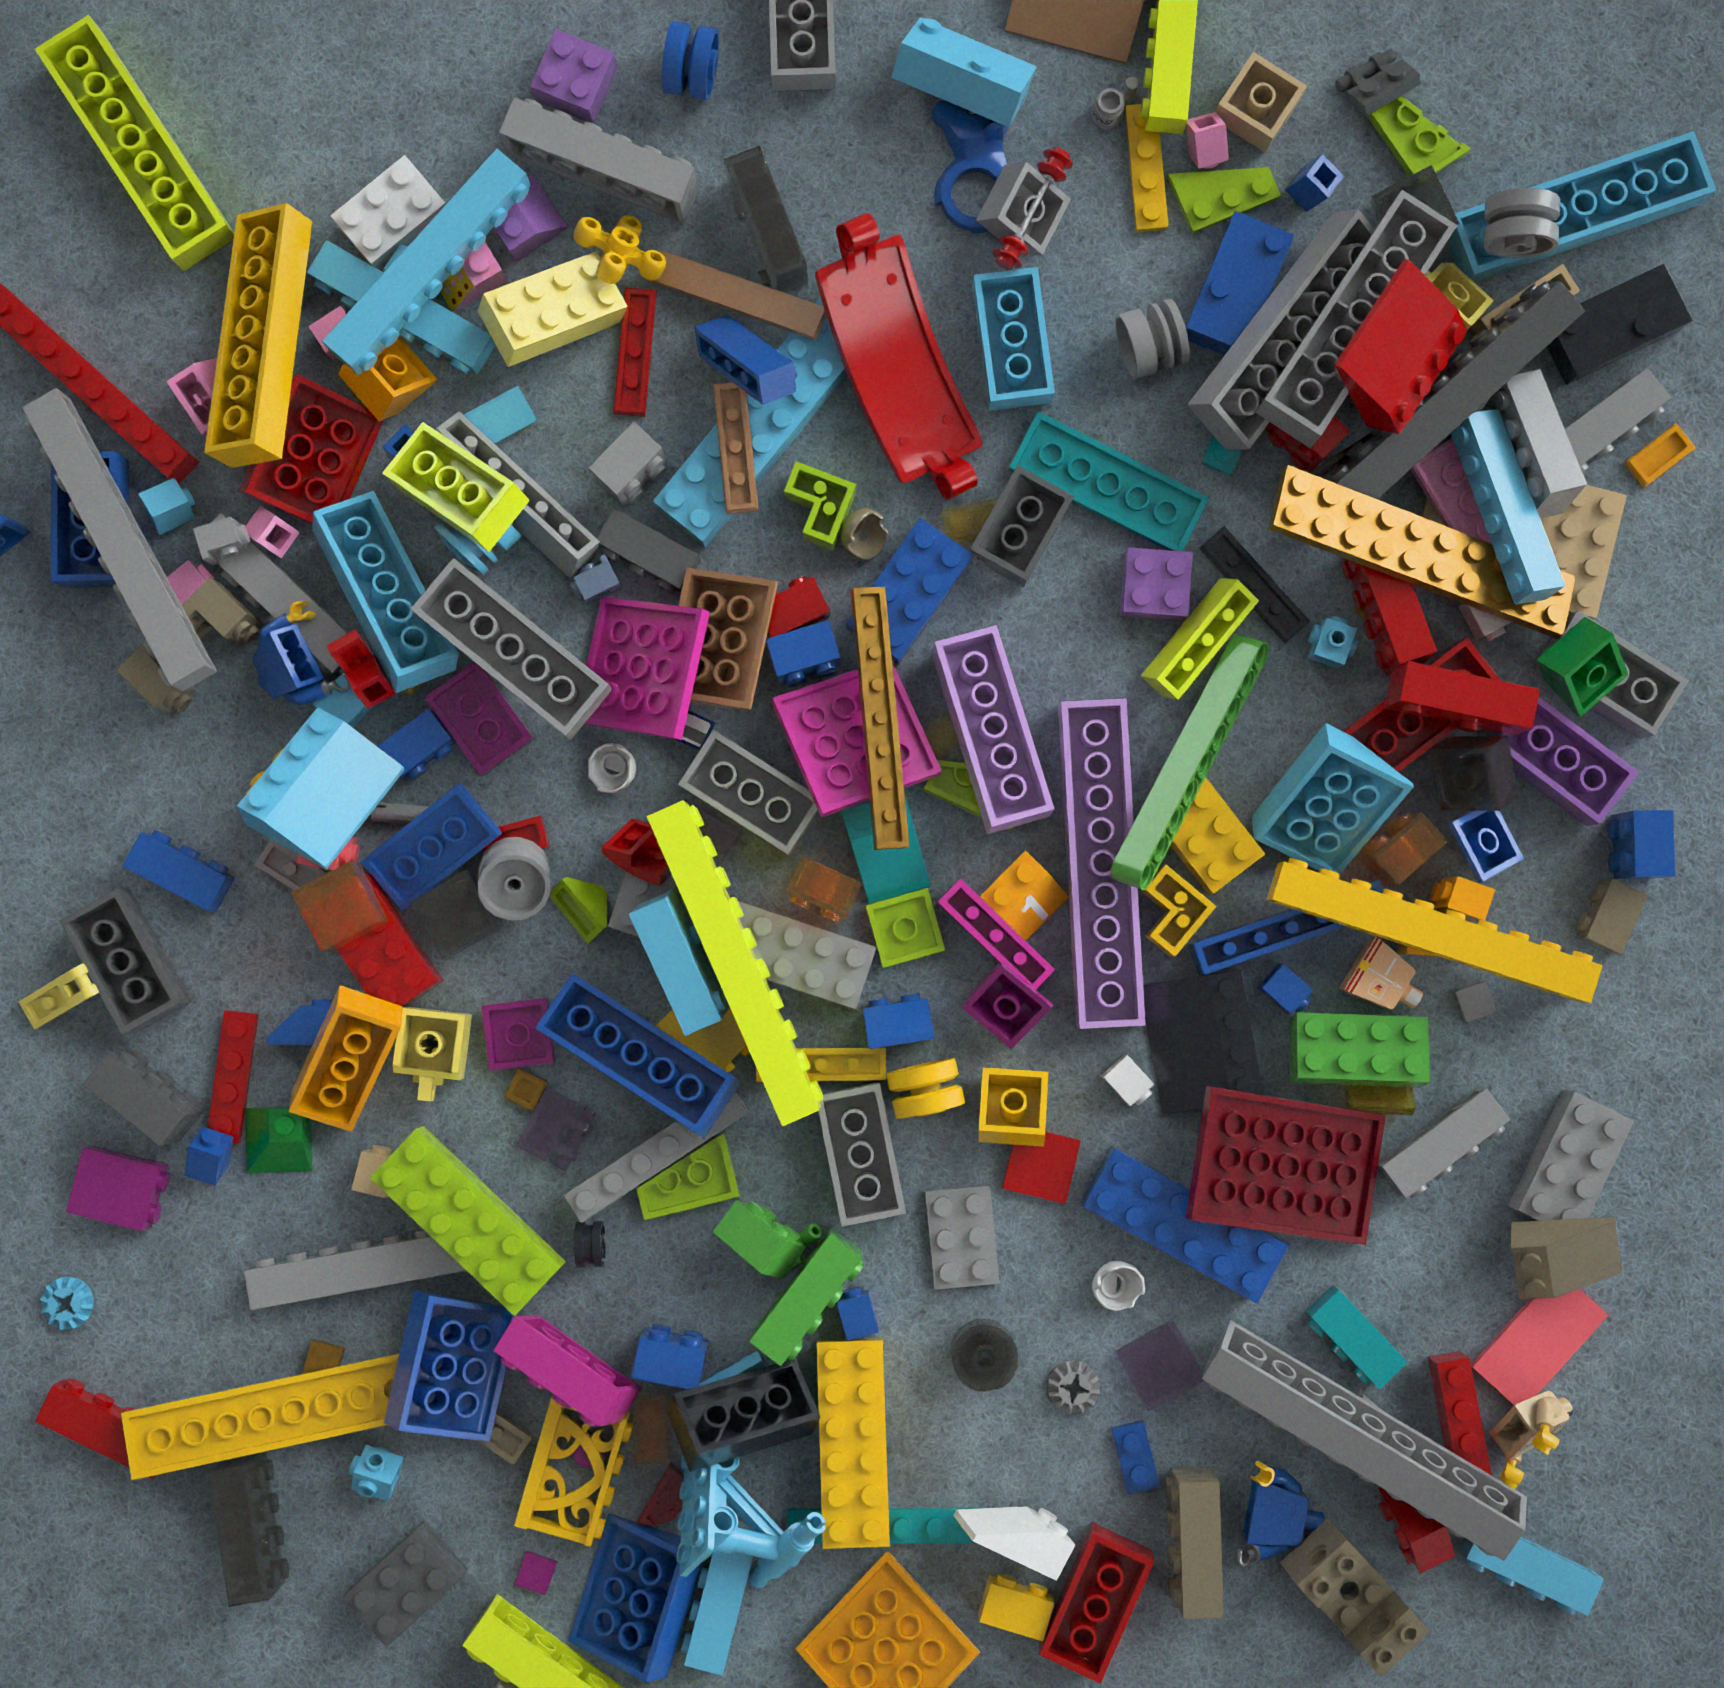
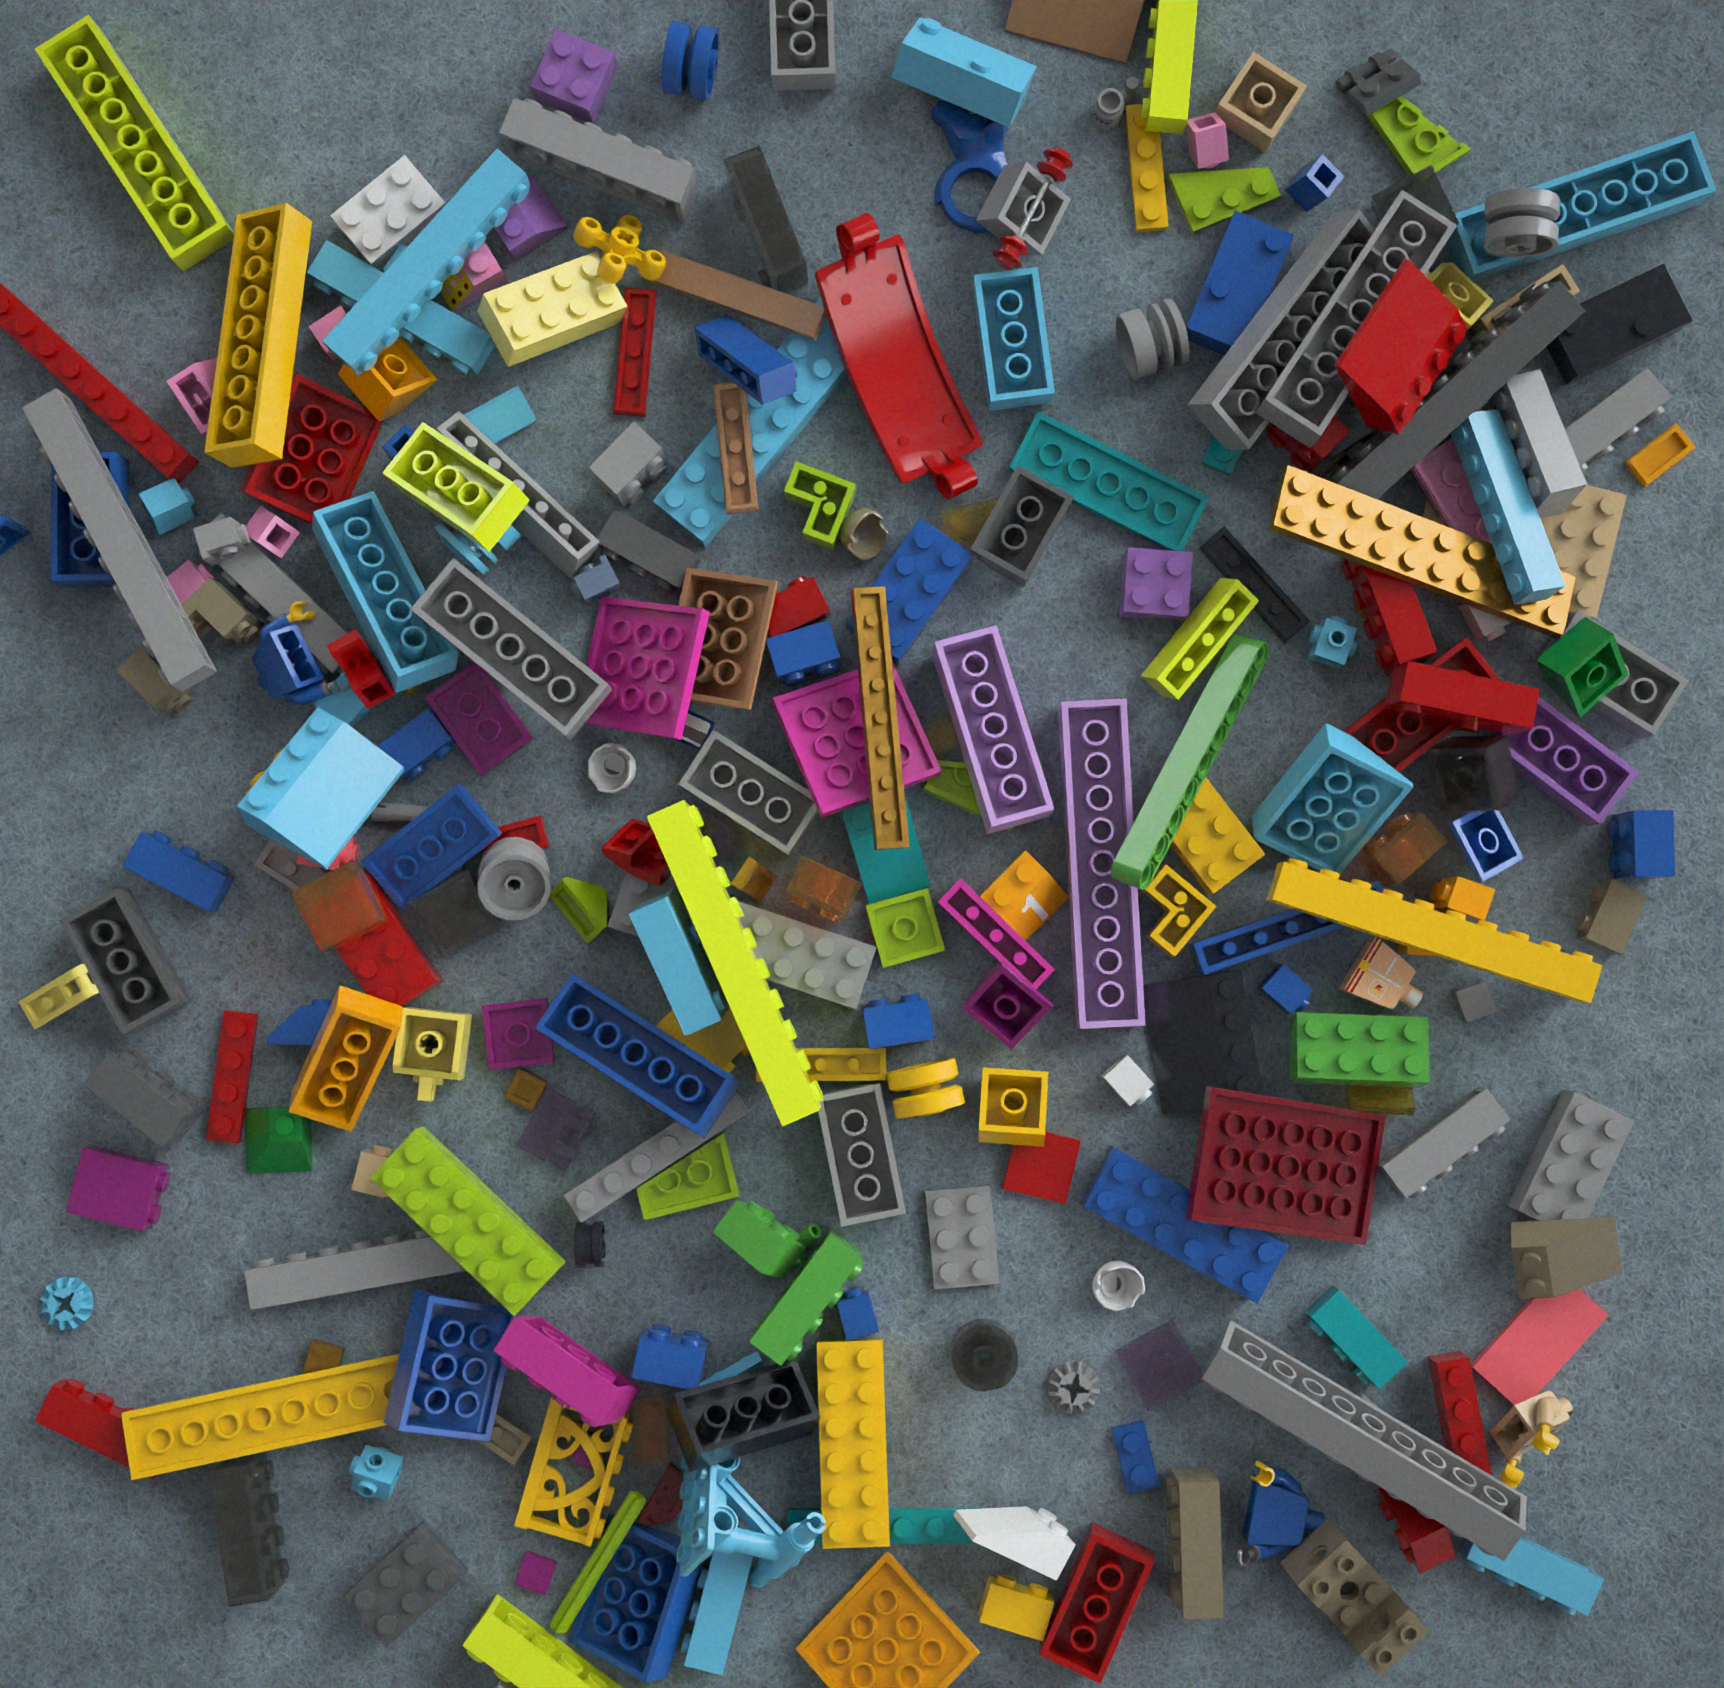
(208, 1156): blue brick -> none
(597, 1562): none -> lime axle
(754, 879): none -> pearl gold tile

